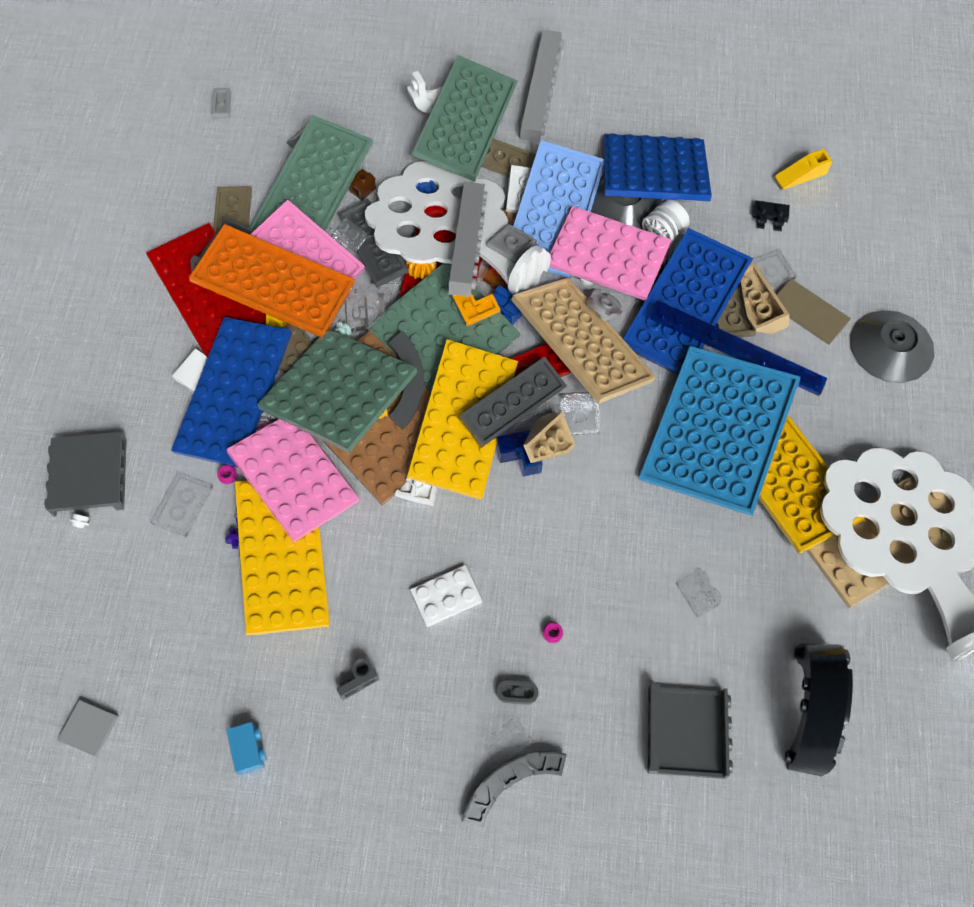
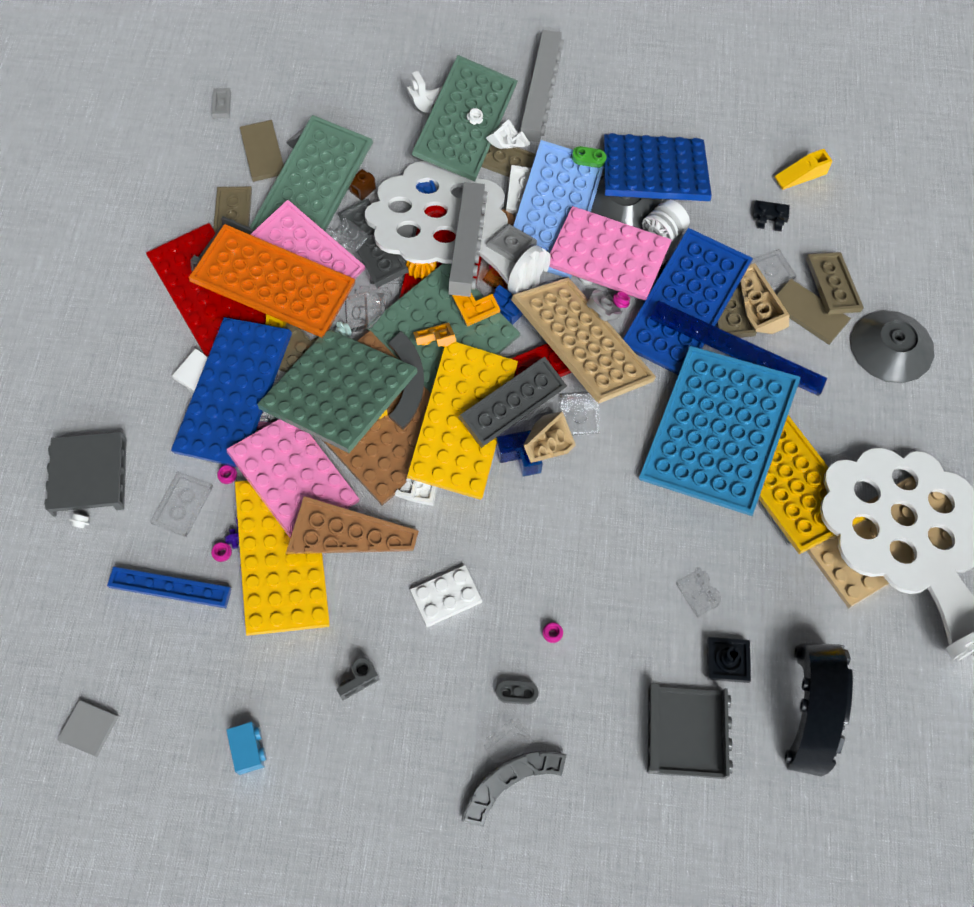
(169, 587): none -> blue plate
(219, 547): none -> dark pink plate
(262, 150): none -> dark tan tile
(334, 529): none -> medium nougat wing
(441, 333): none -> light orange plate
(475, 116): none -> white plate
(507, 137): none -> white slope
(589, 157): none -> bright green plate
(621, 300): none -> dark pink plate
(728, 660): none -> black plate
(834, 283): none -> dark tan plate

